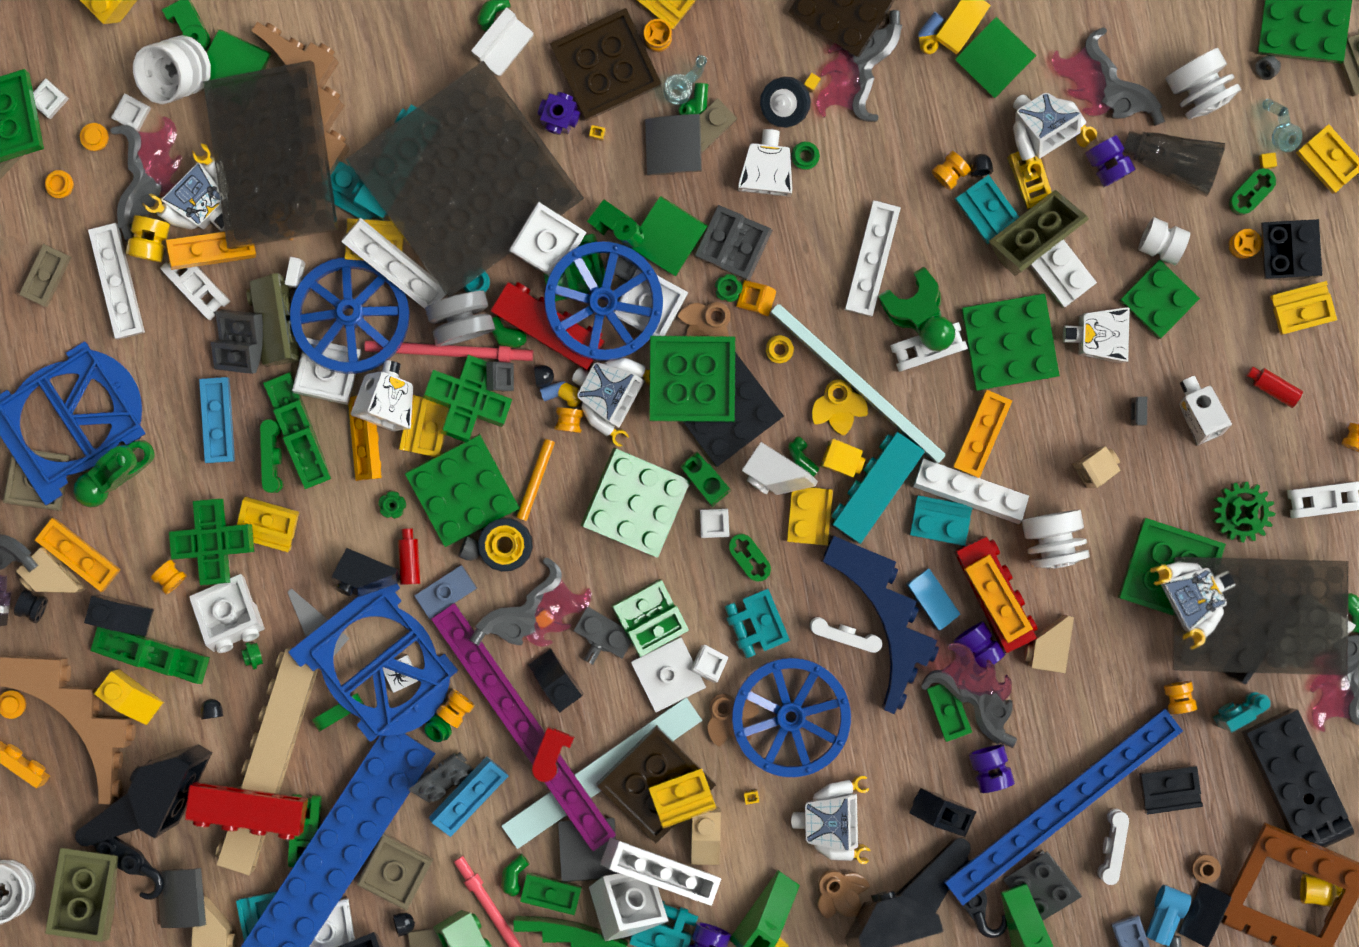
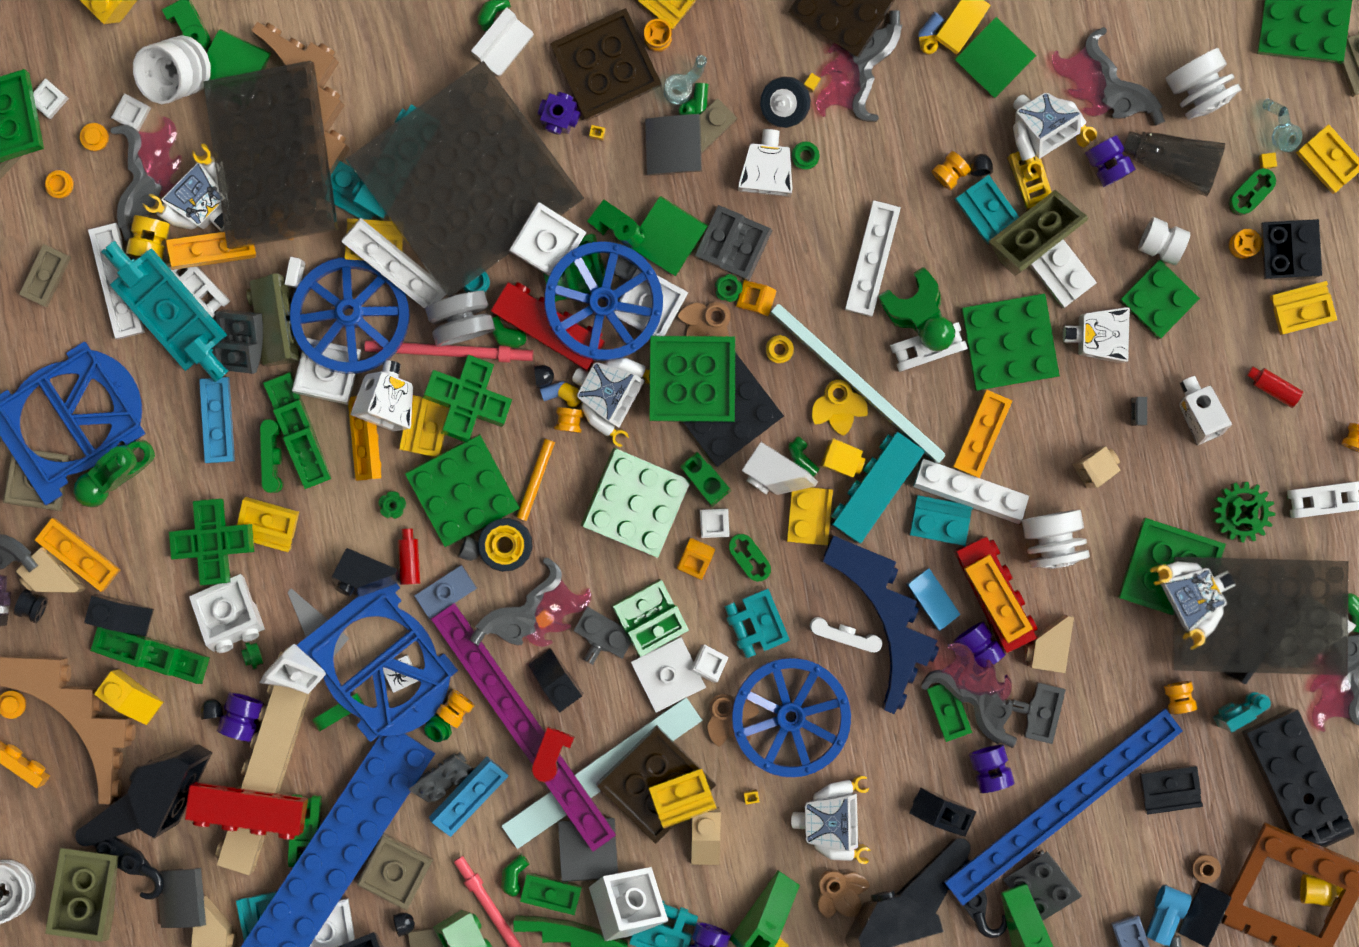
(167, 309): none -> teal plate
(168, 577): light orange wheel -> none
(240, 716): none -> dark purple wheel
(294, 670): none -> white slope
(500, 376): dark grey tile -> none
(660, 871): white brick -> none
(696, 558): none -> light orange slope
(1042, 712): none -> dark grey plate
(1114, 847): white plate -> none
(1263, 72): dark grey hinge -> none

